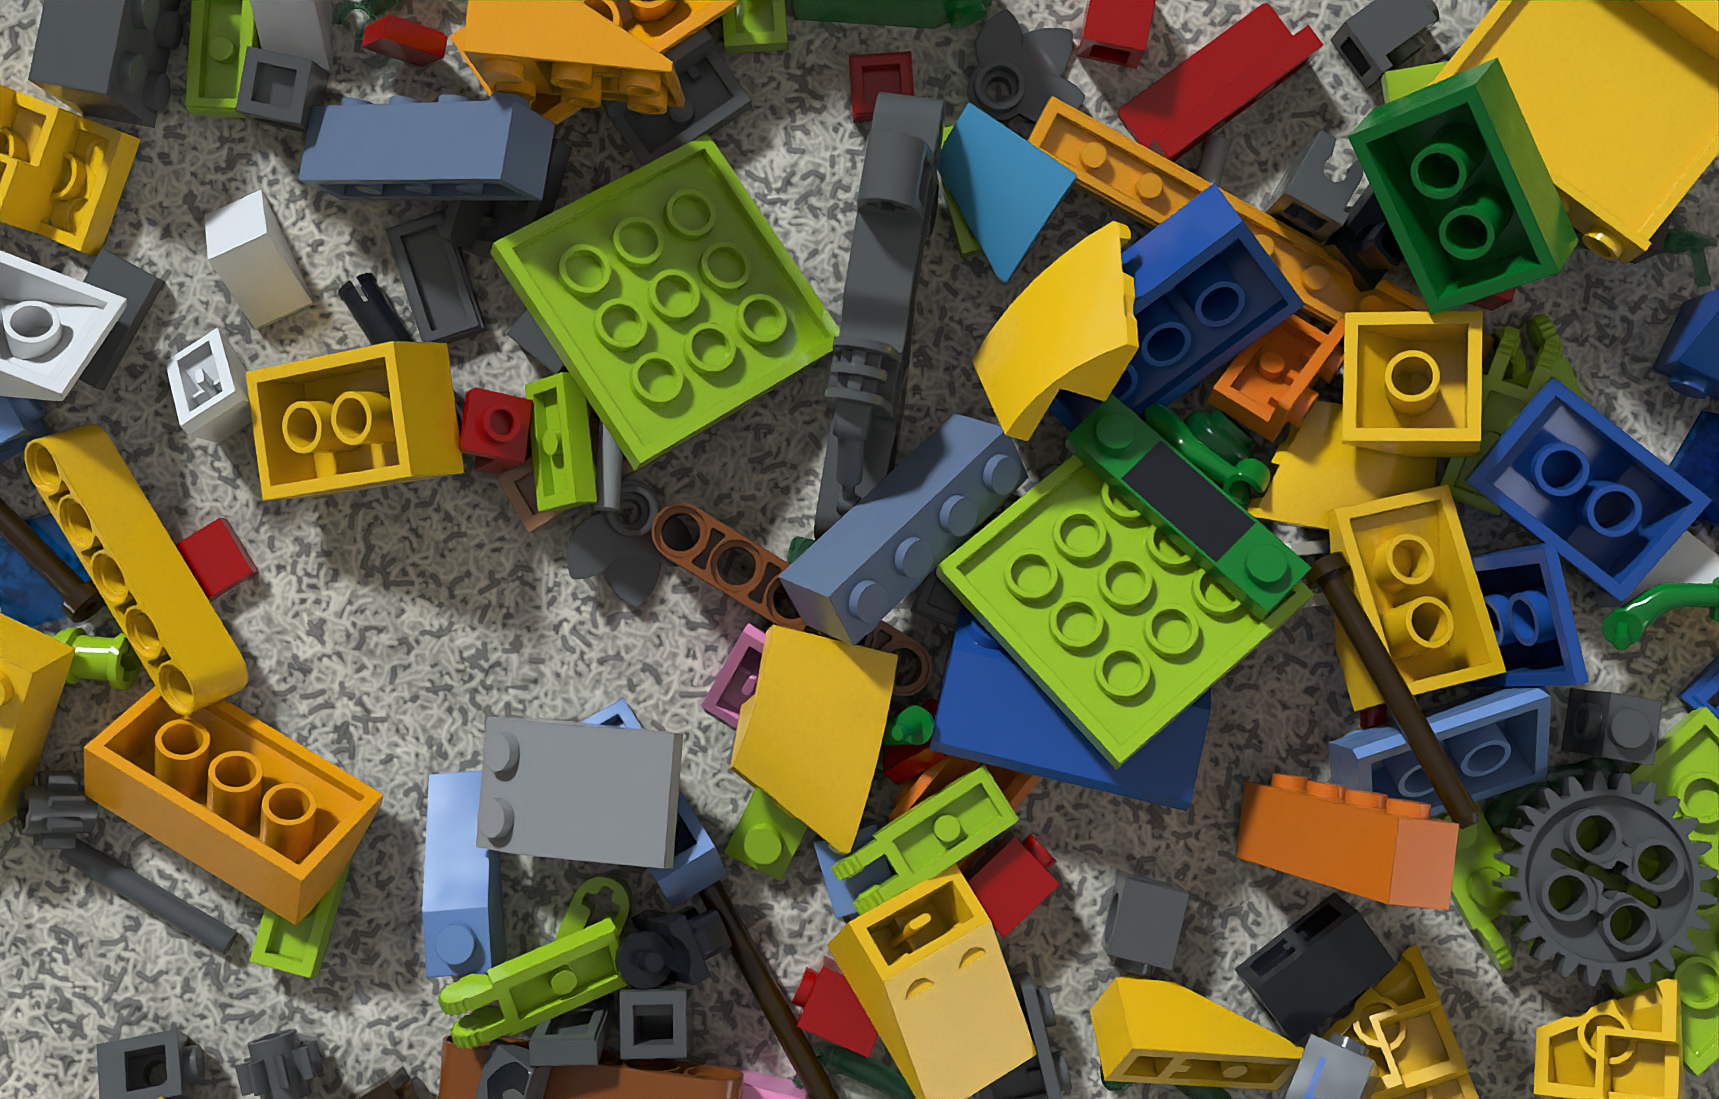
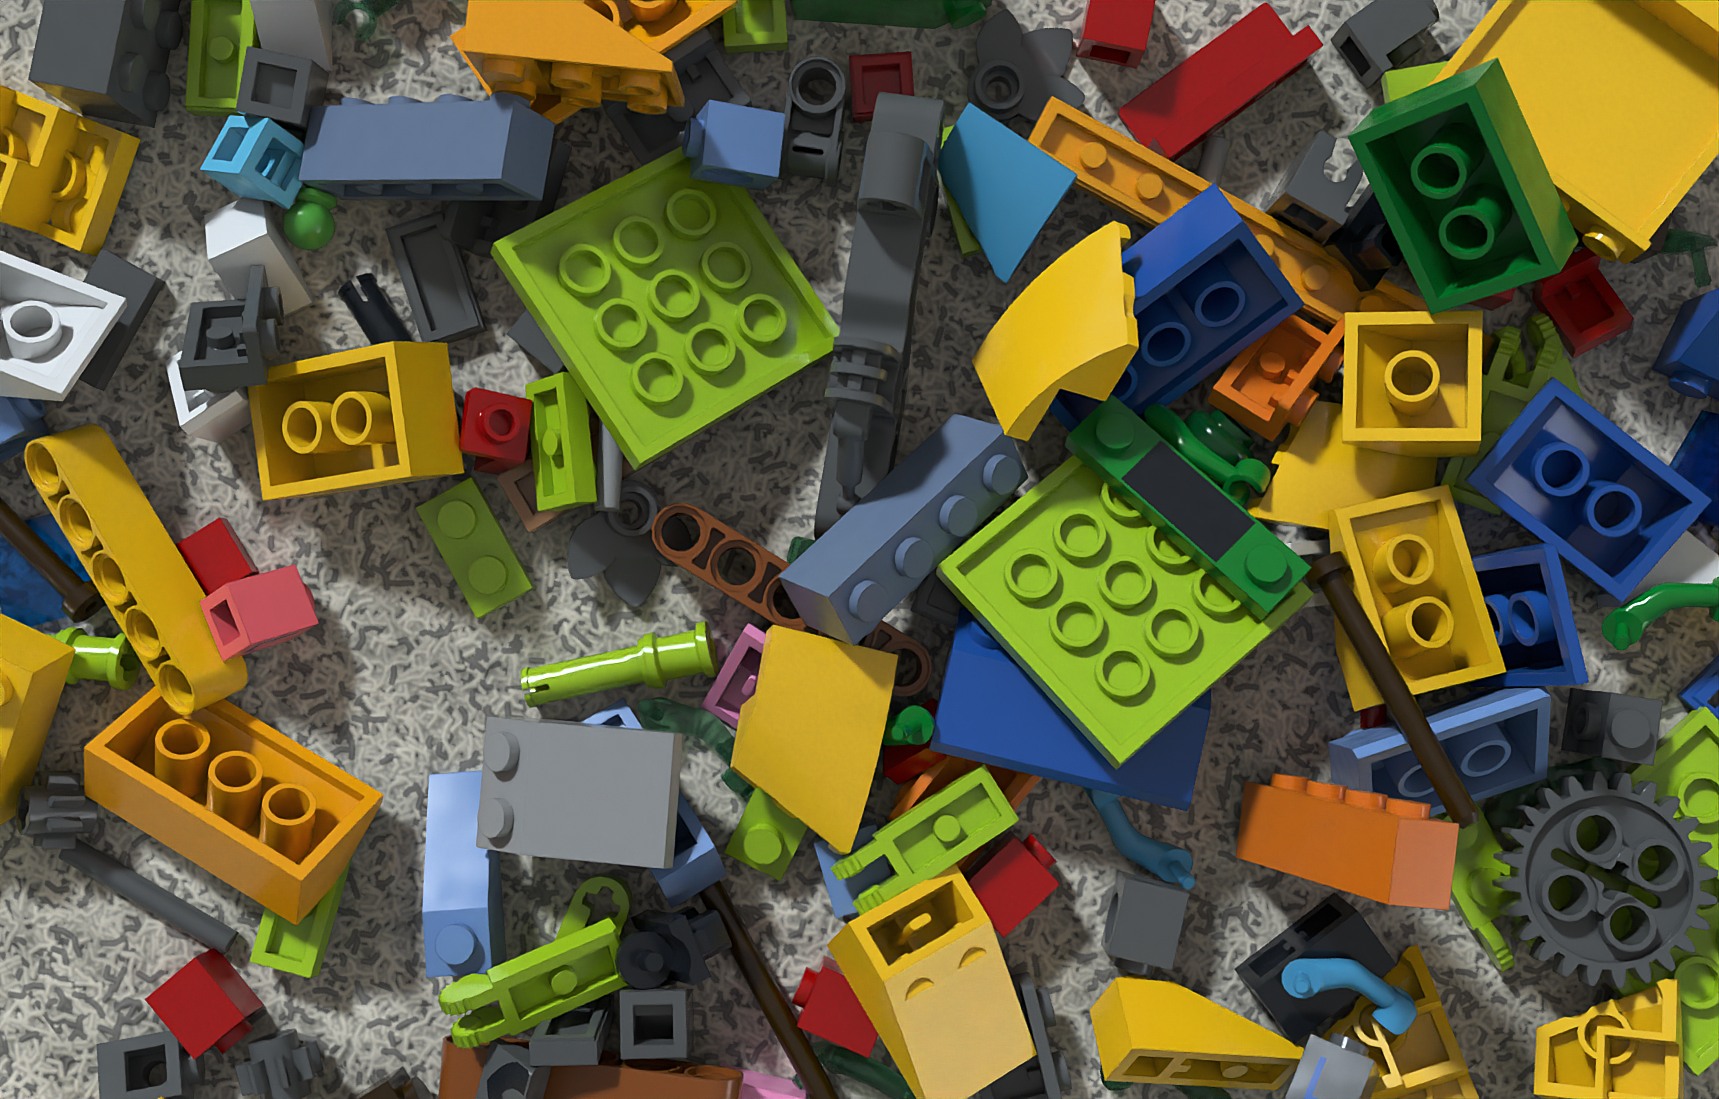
(206, 1004): none -> red brick
(233, 340): none -> dark grey bracket
(256, 160): none -> medium azure brick
(259, 612): none -> coral brick
(309, 220): none -> bright green bar
(404, 40): red tile -> none
(475, 548): none -> lime plate
(650, 661): none -> lime pin
(675, 717): none -> clear green piece
(734, 145): none -> medium blue brick
(813, 132): none -> dark grey piece
(1158, 857): none -> dark azure piece
(1310, 976): none -> dark azure piece
(1582, 304): none -> red bracket

